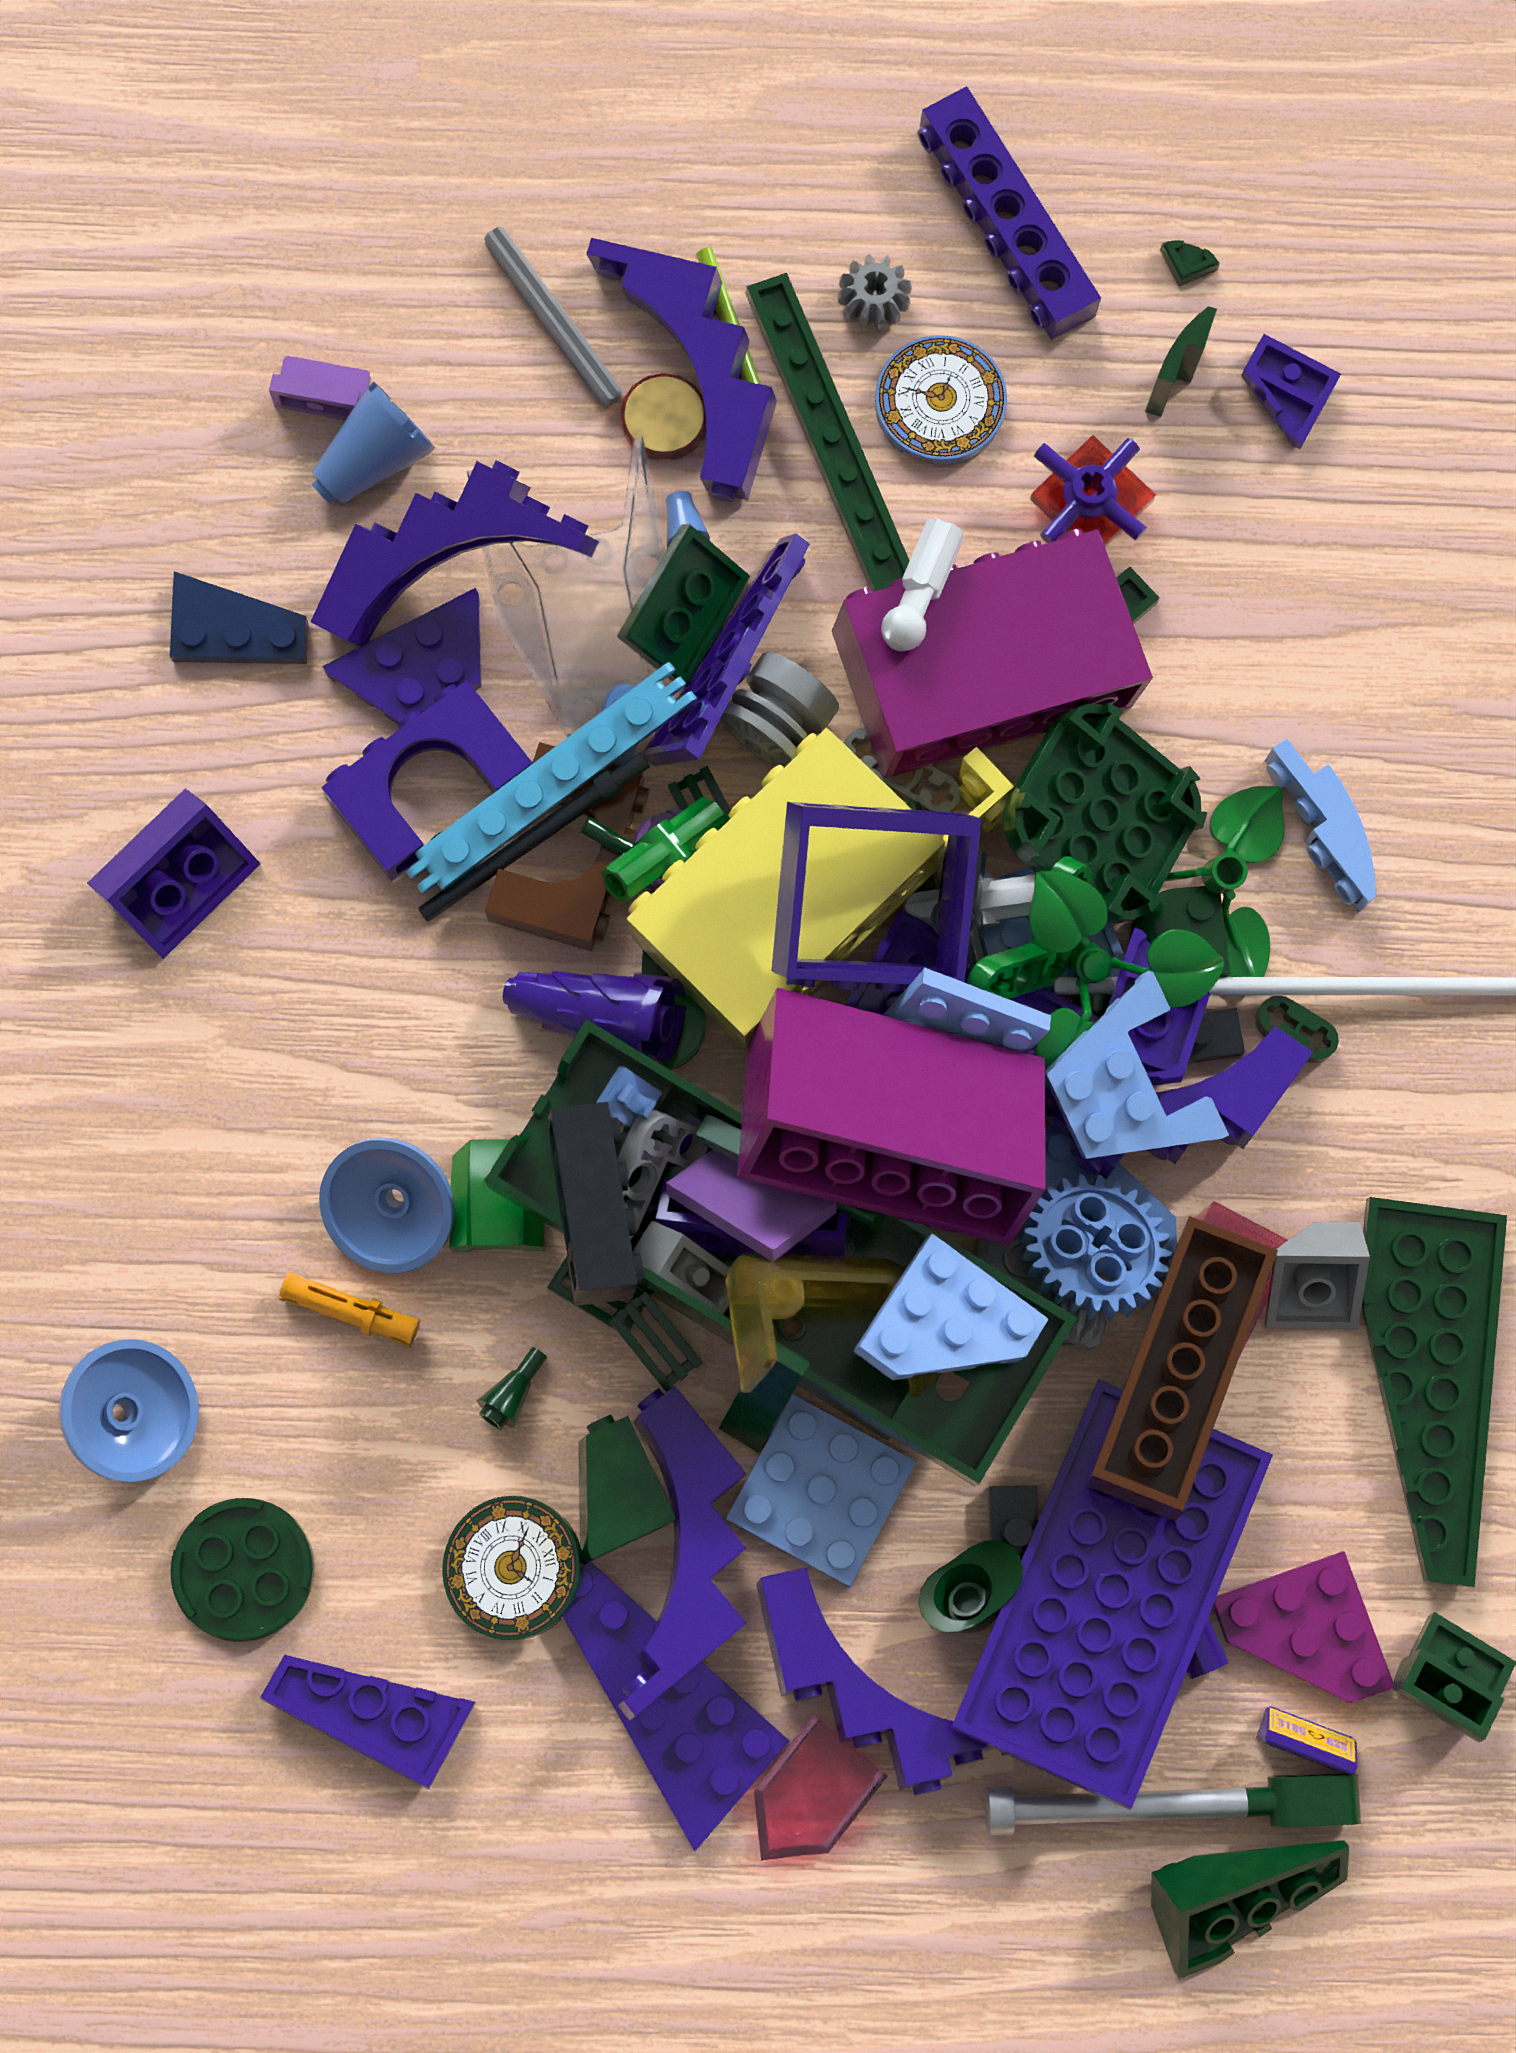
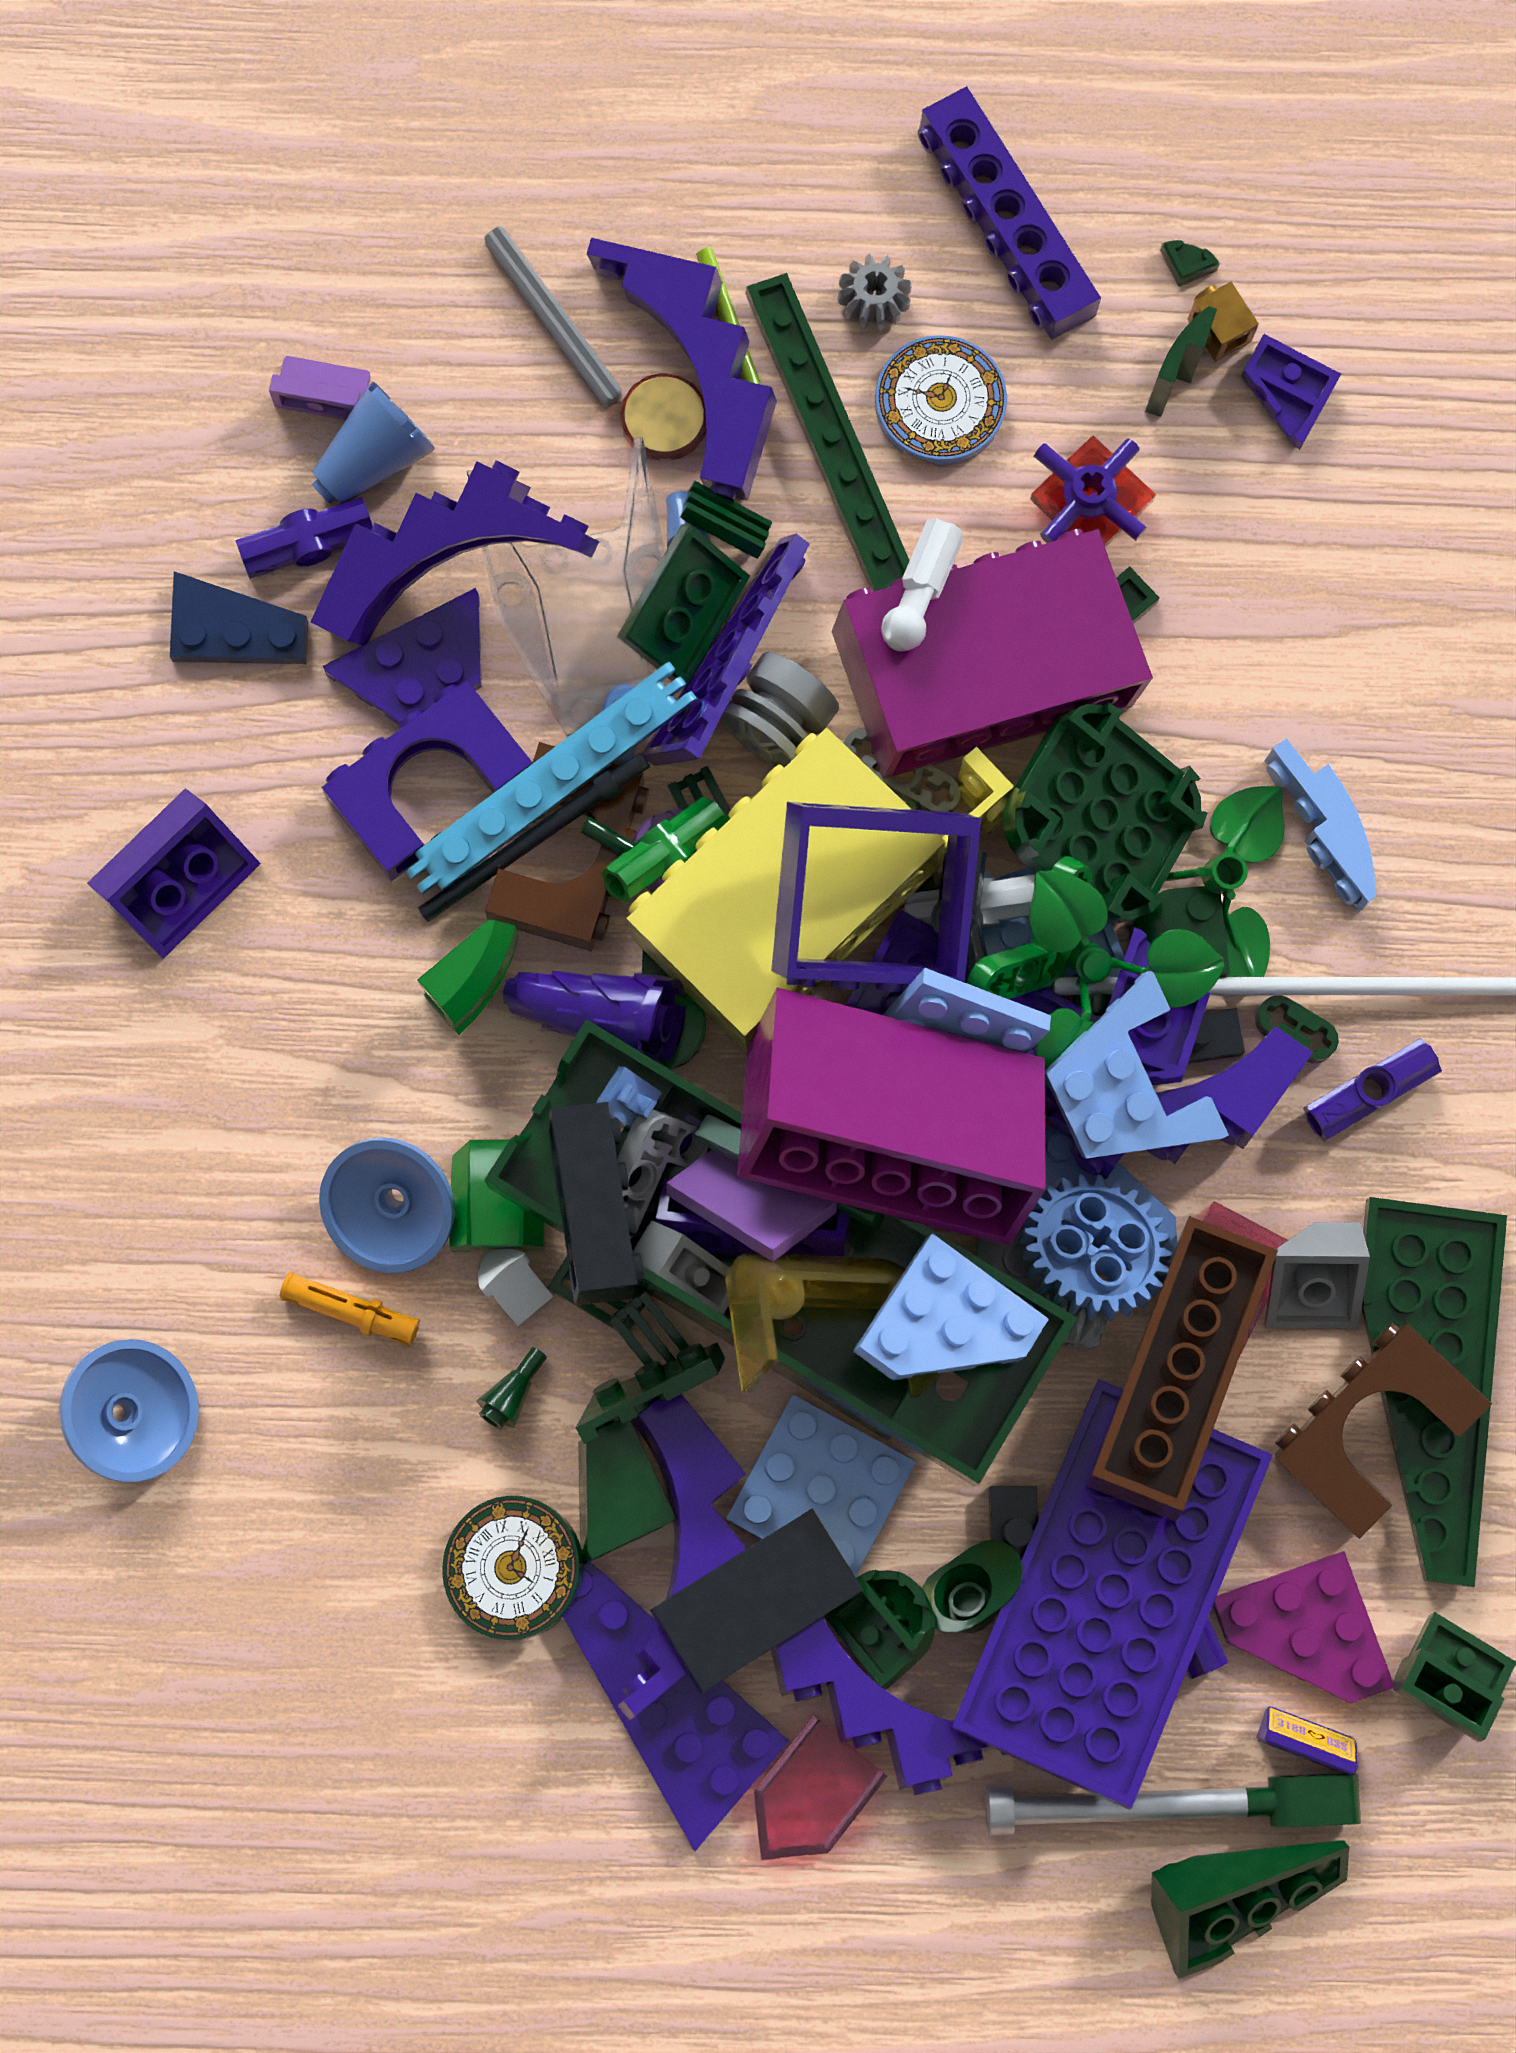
(242, 1569): dark green tile -> none
(302, 538): none -> dark purple piece
(381, 1719): dark purple wing -> none
(470, 974): none -> green slope
(512, 1283): none -> white tile
(665, 1381): none -> dark green wing
(725, 519): none -> dark green tile
(756, 1413): dark green tile -> none
(756, 1600): none -> black tile
(886, 1624): none -> dark green slope
(1233, 322): none -> pearl gold brick
(1395, 1076): none -> dark purple piece
(1399, 1364): none -> reddish brown arch

